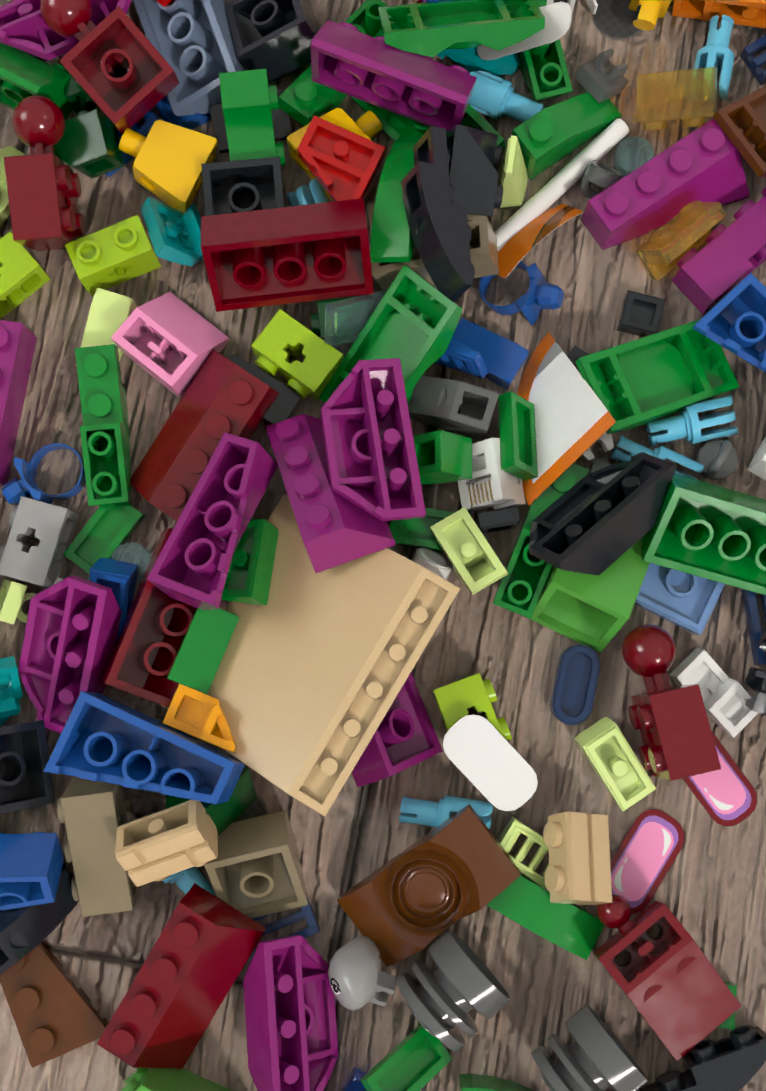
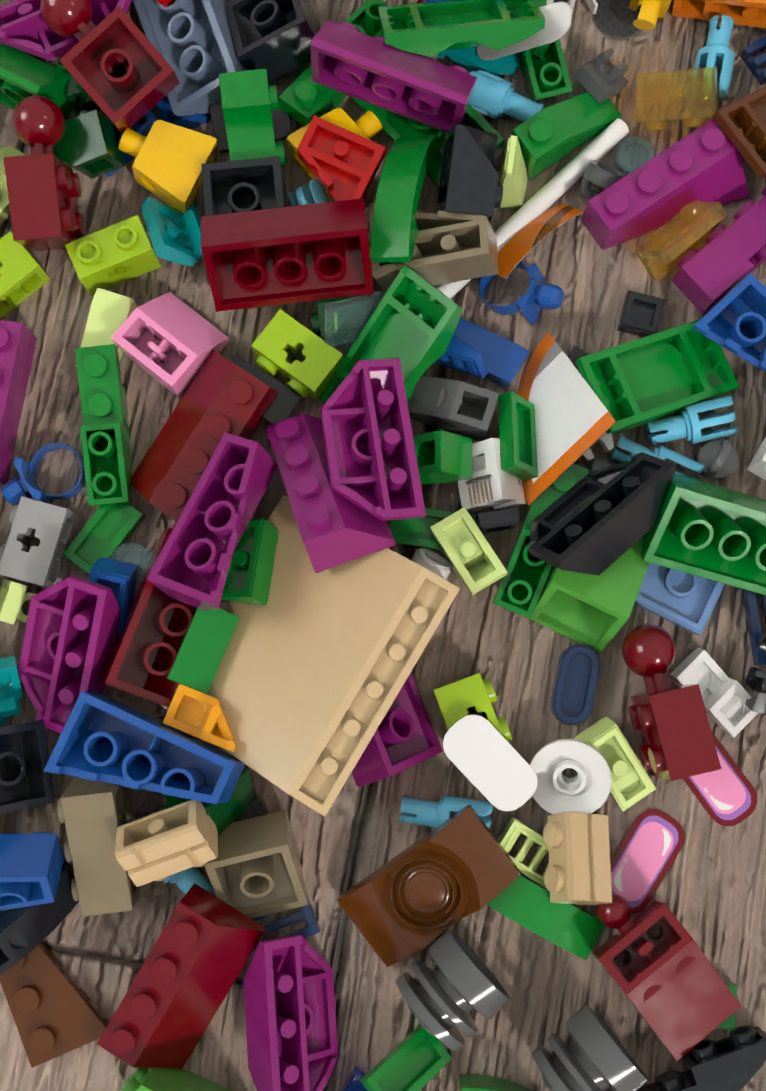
(356, 975): light grey piece -> none
(435, 224): black slope -> none
(578, 794): none -> white dish

